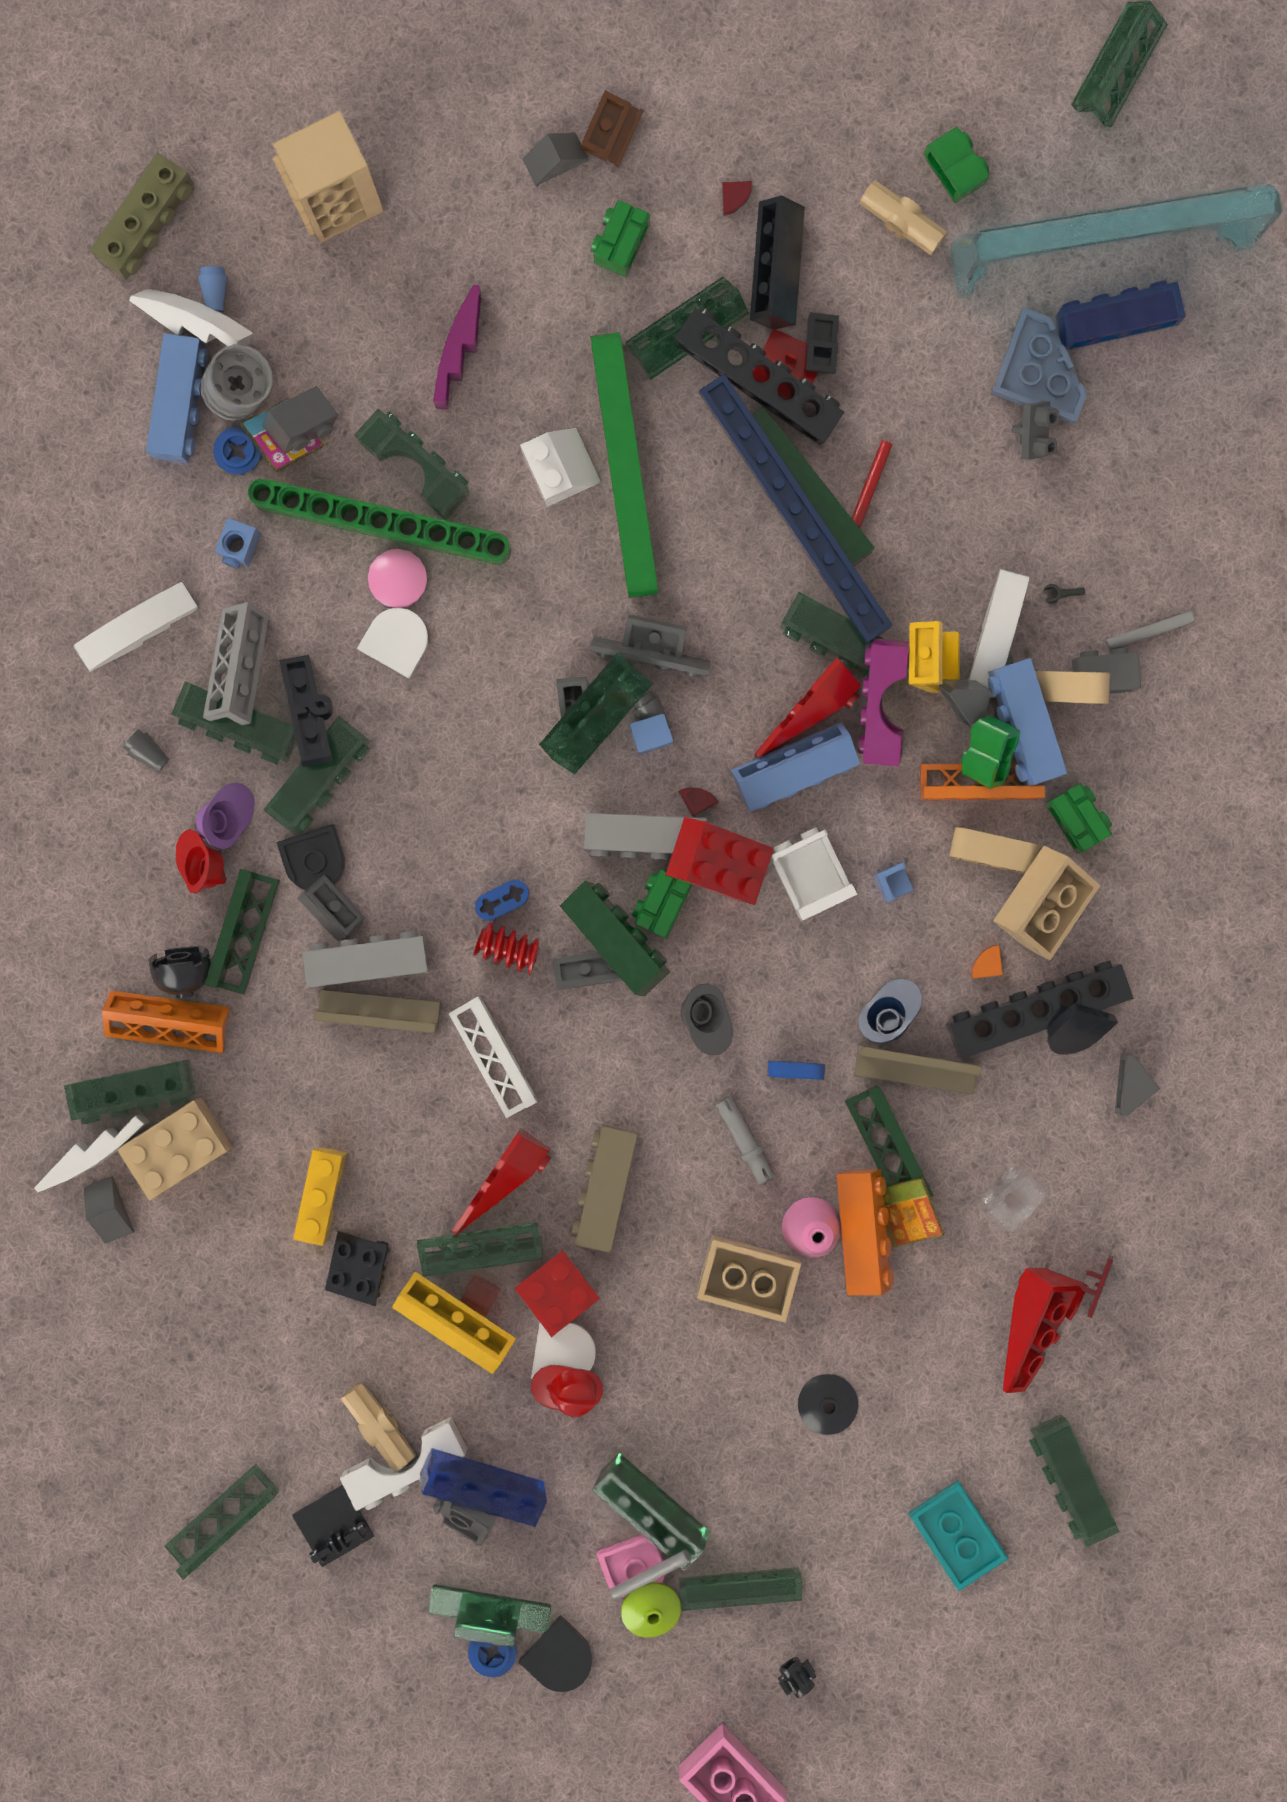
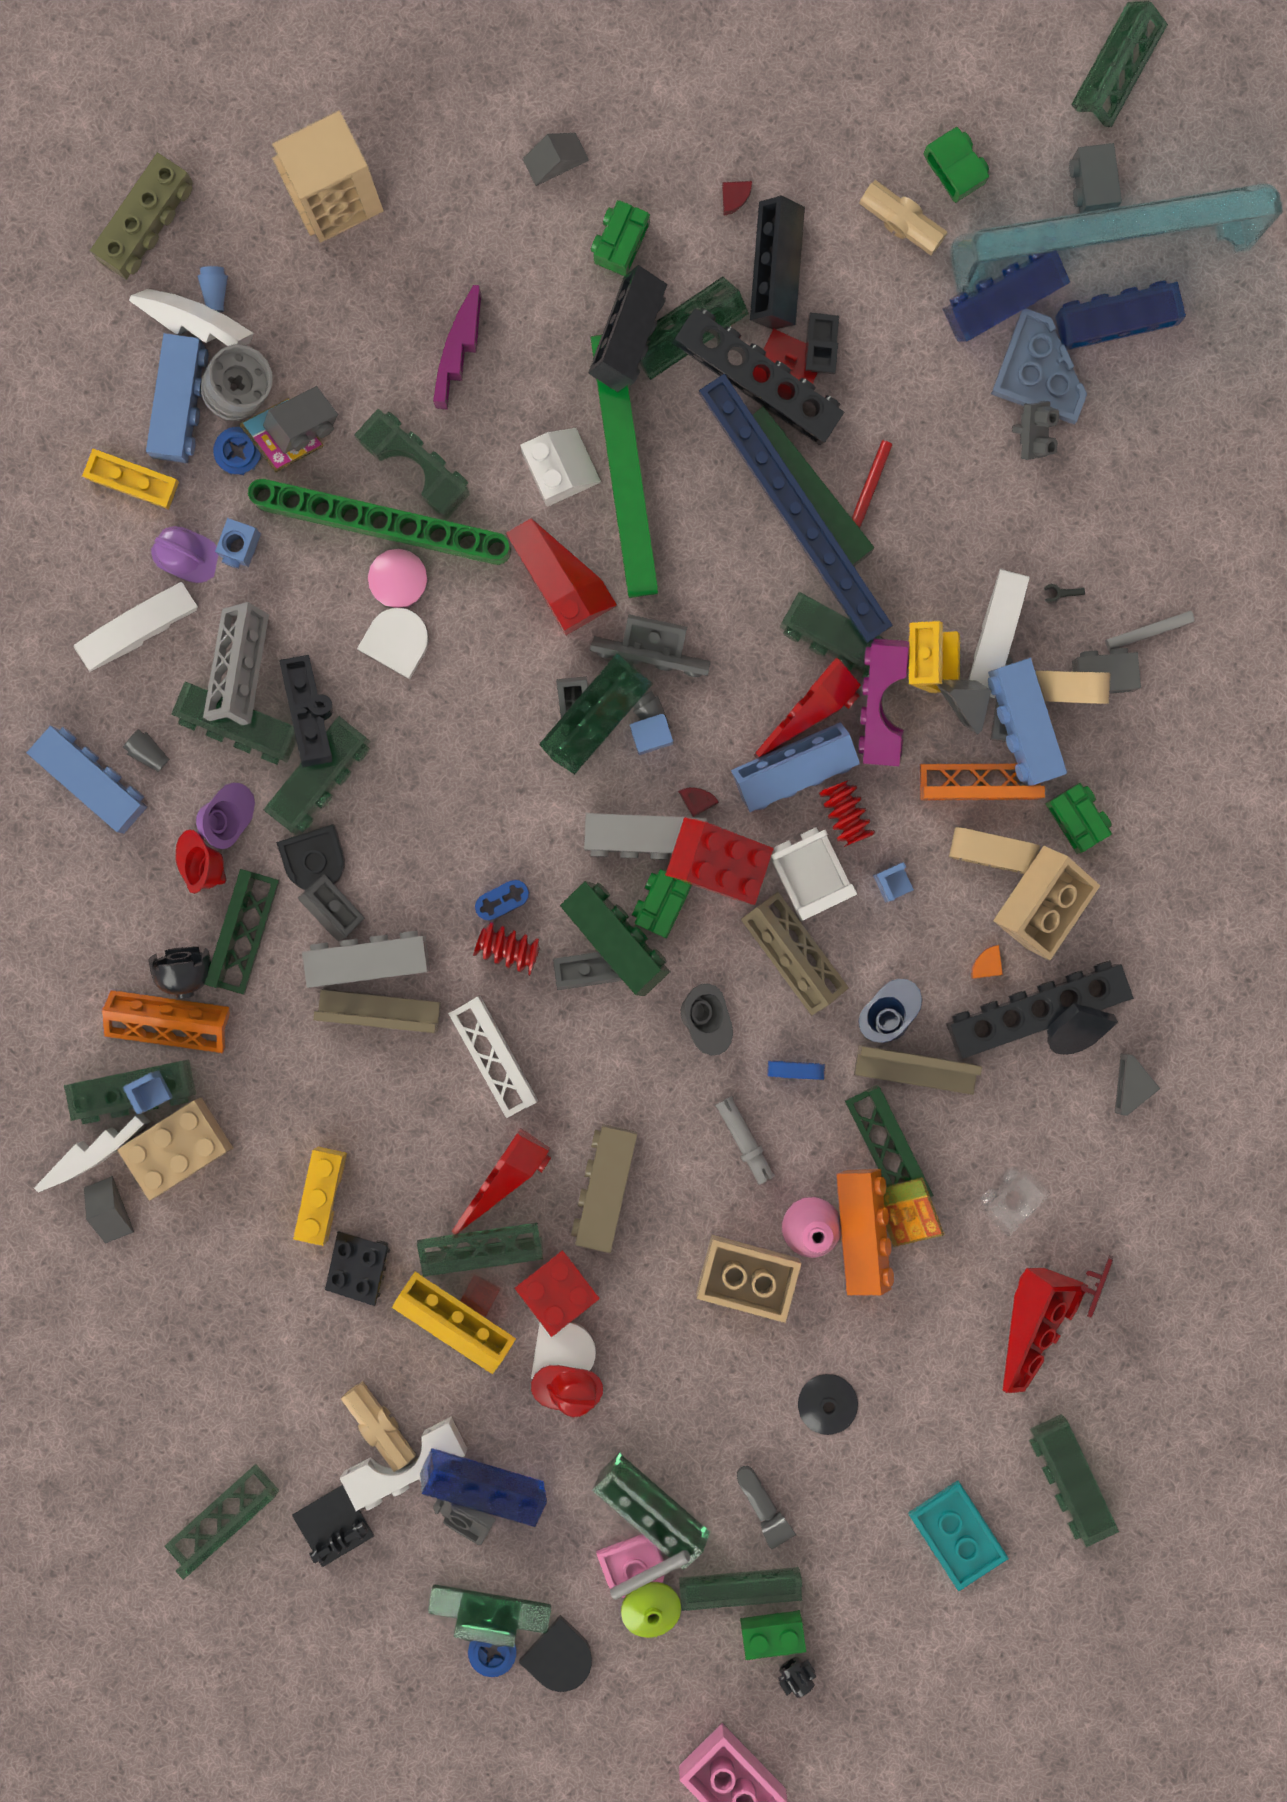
(87, 779): none -> medium blue brick
(130, 478): none -> yellow plate
(148, 1092): none -> medium blue panel
(185, 554): none -> medium lavender piece
(563, 580): none -> red wedge
(611, 128): reddish brown plate -> none
(628, 329): none -> black brick
(773, 1635): none -> green brick
(775, 1527): none -> dark grey piece
(791, 956): none -> dark tan fence
(846, 813): none -> red piece
(990, 751): green brick -> none
(1005, 295): none -> clear blue brick
(1095, 178): none -> dark grey brick

